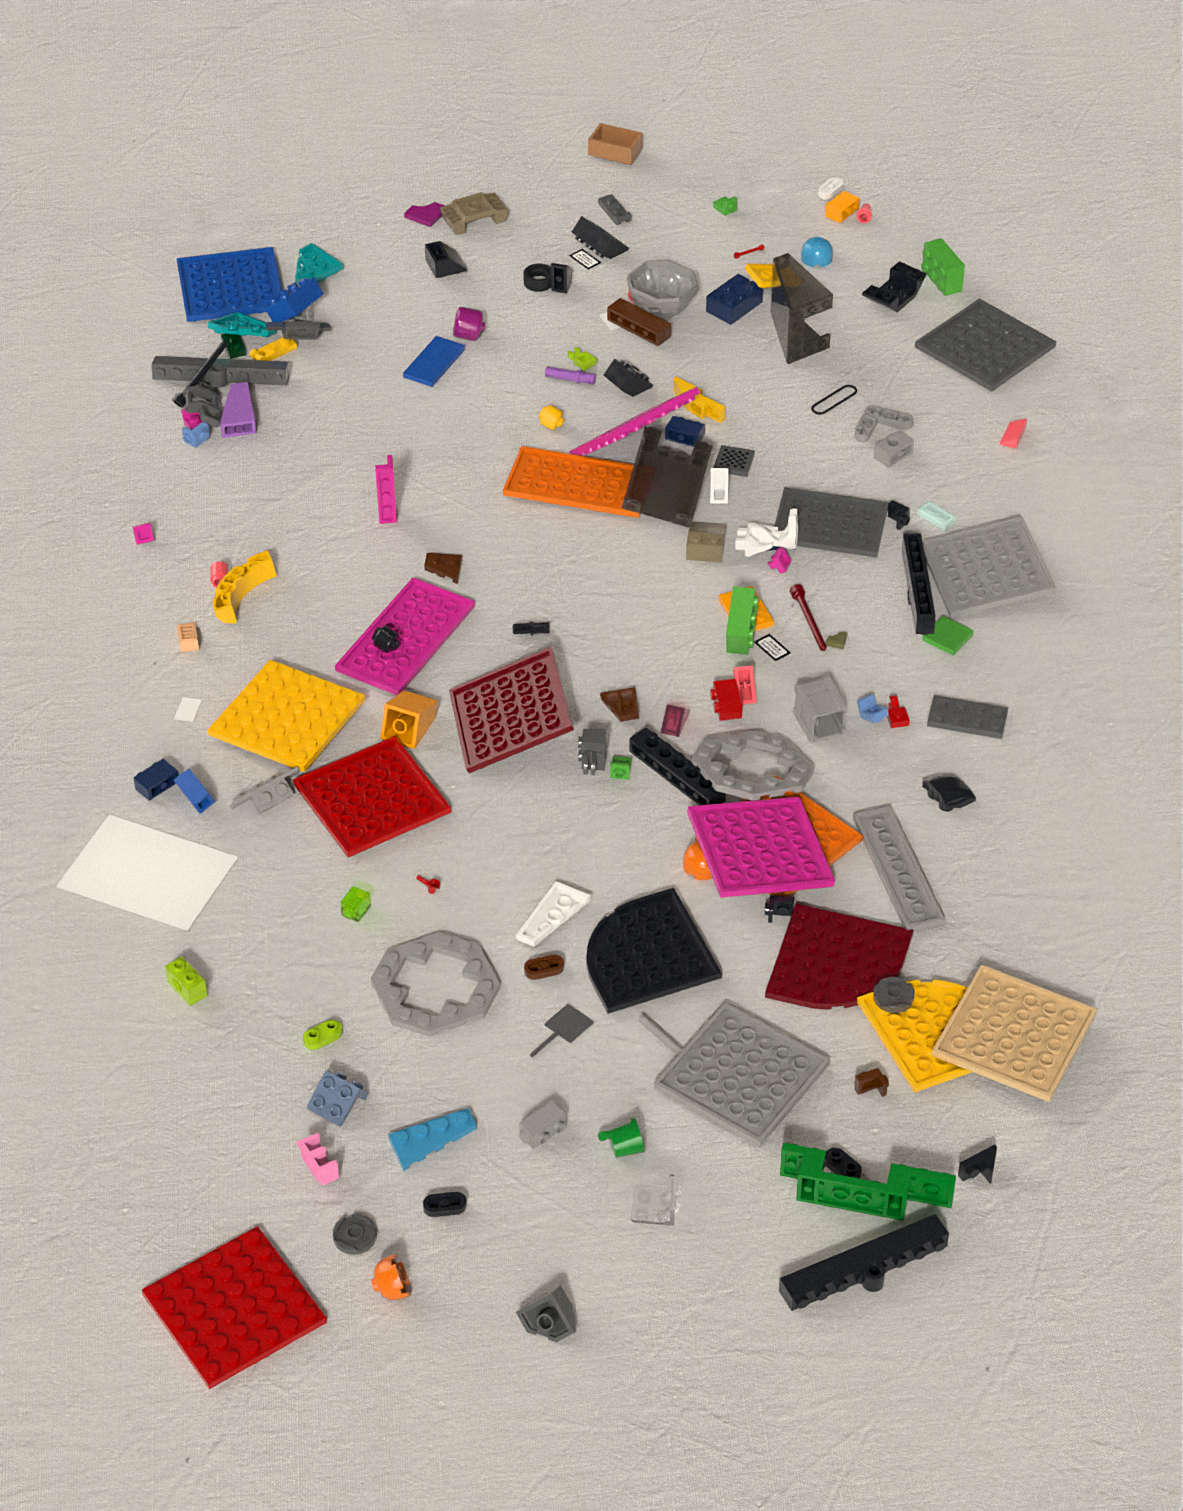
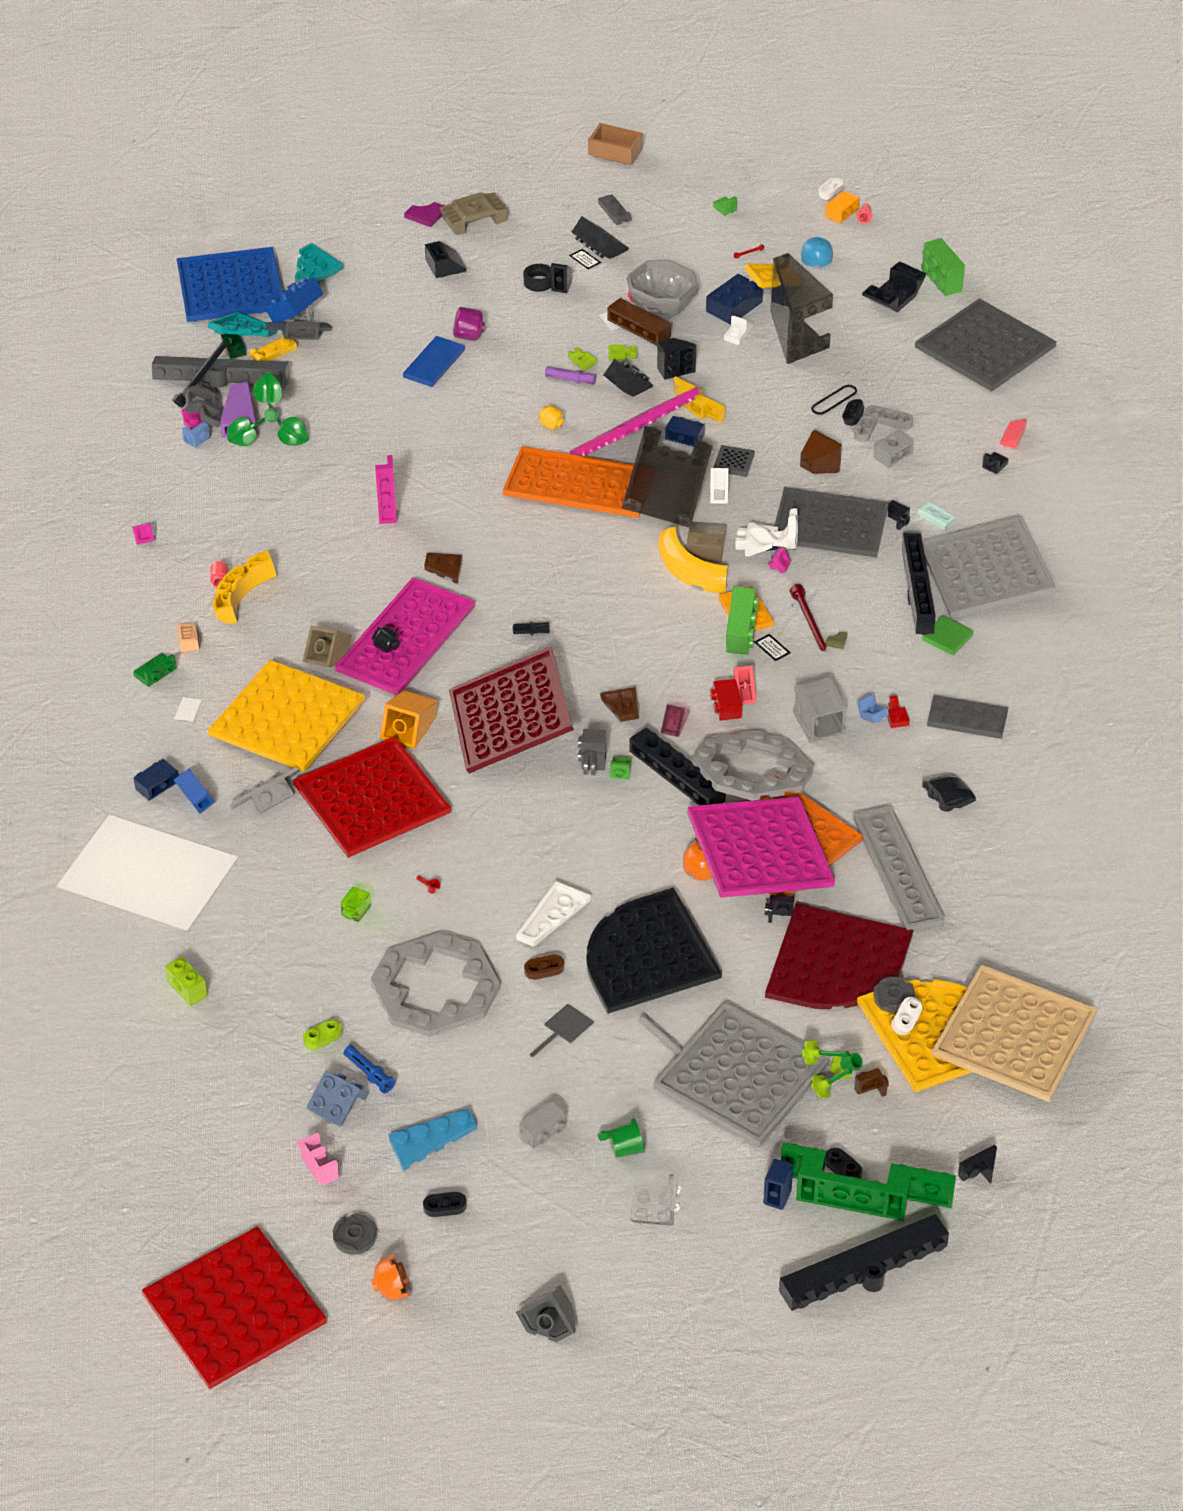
(155, 669): none -> green bracket
(268, 390): none -> green plant
(326, 646): none -> dark tan slope
(374, 1073): none -> blue pin
(620, 352): none -> lime plate
(675, 358): none -> black slope
(688, 567): none -> yellow brick
(738, 330): none -> white slope
(778, 1184): none -> dark blue brick
(821, 454): none -> reddish brown slope
(842, 1066): none -> lime plant
(853, 412): none -> black plate
(907, 1014): none -> white plate
(994, 462): none -> black bracket

